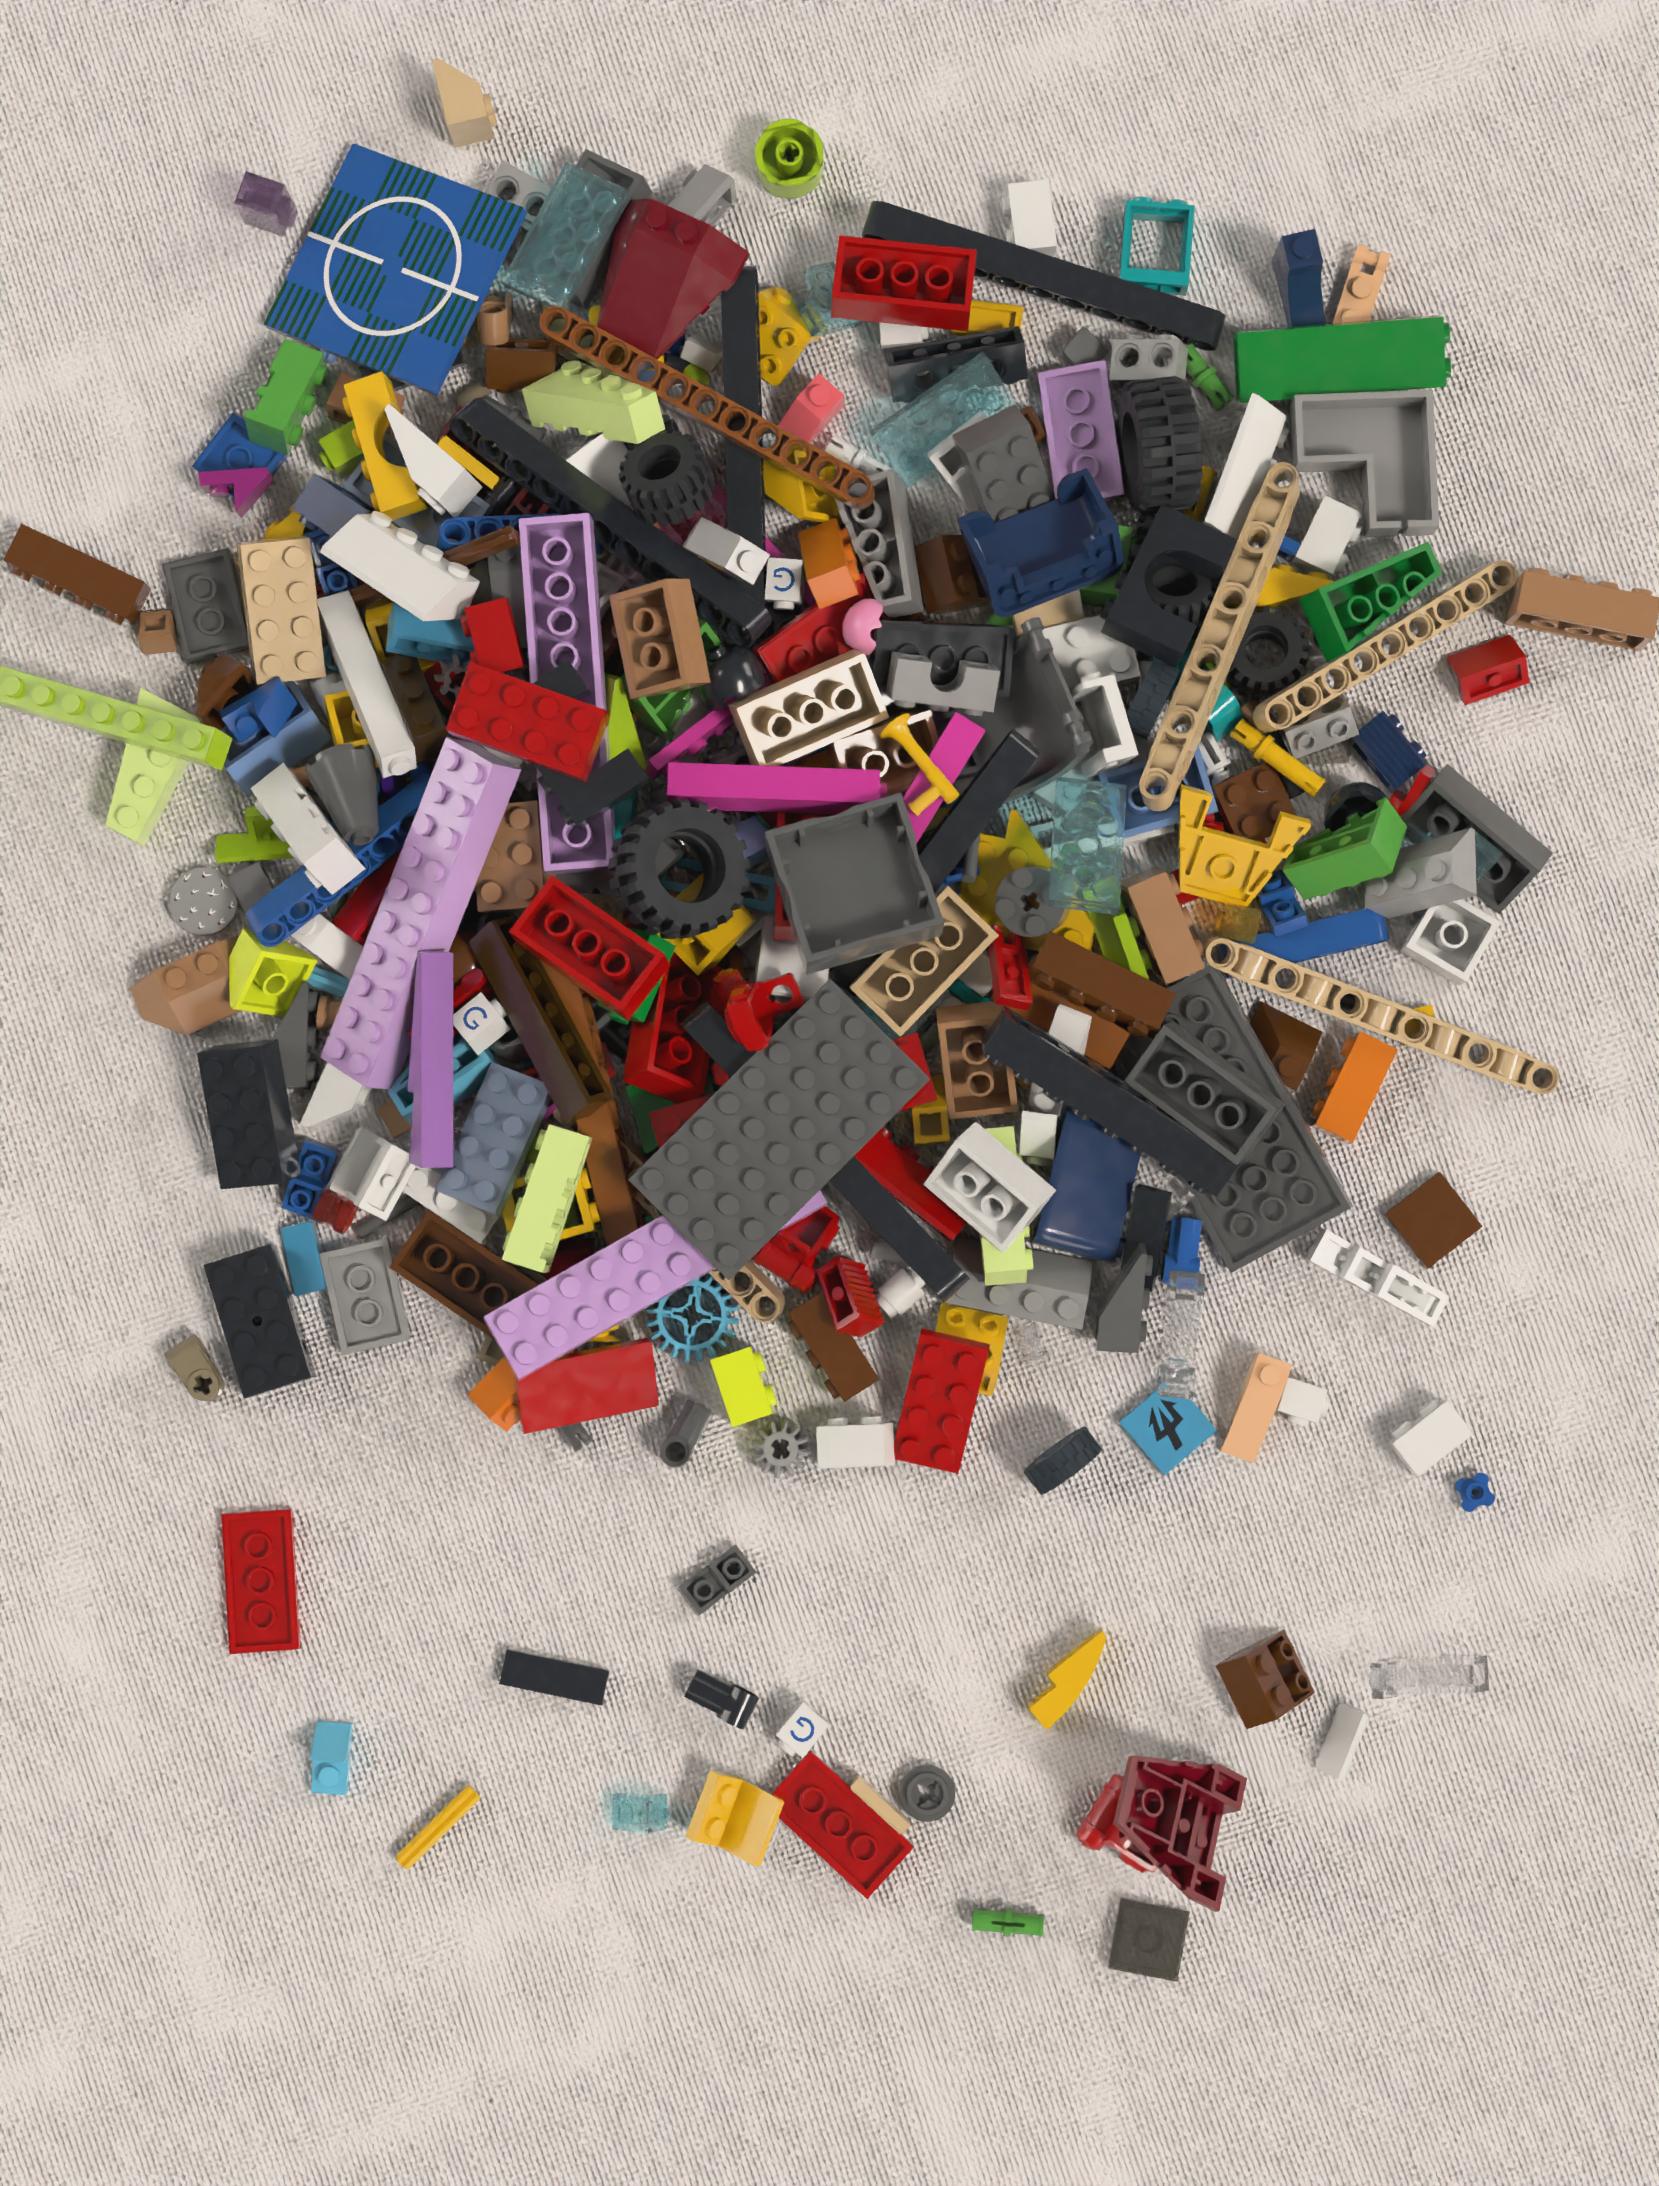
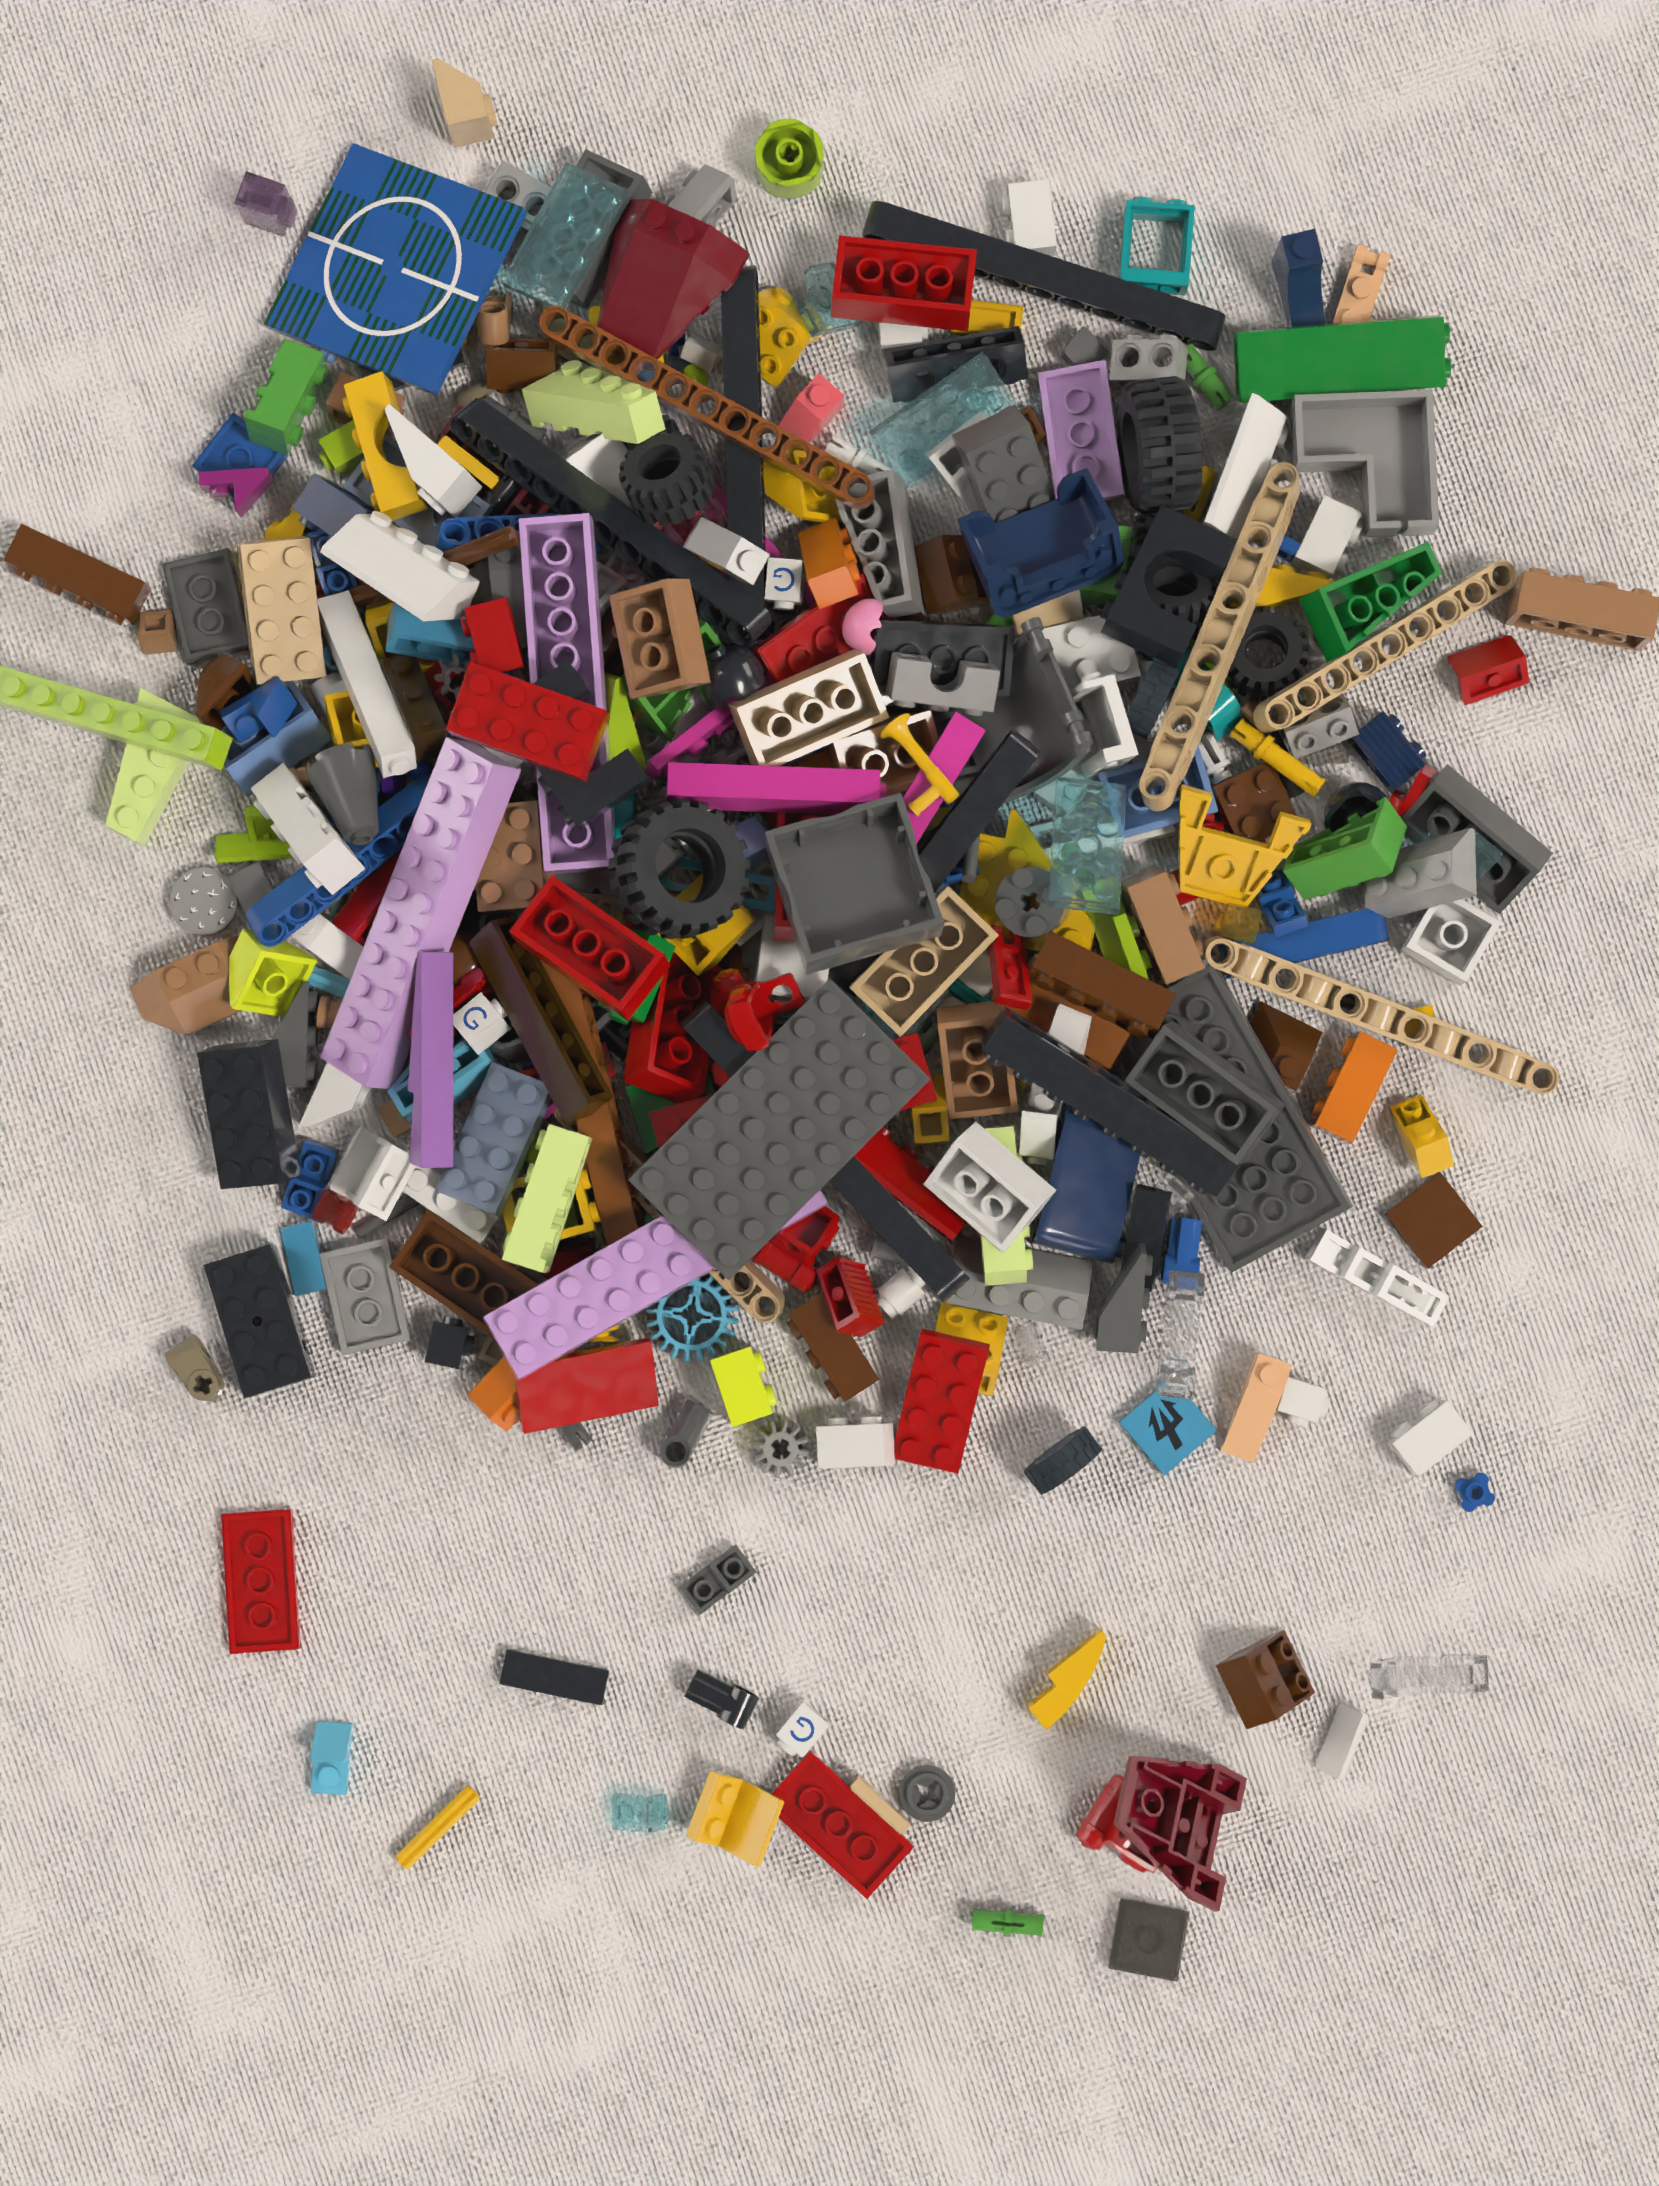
(449, 1343): none -> black brick
(1422, 1136): none -> yellow slope

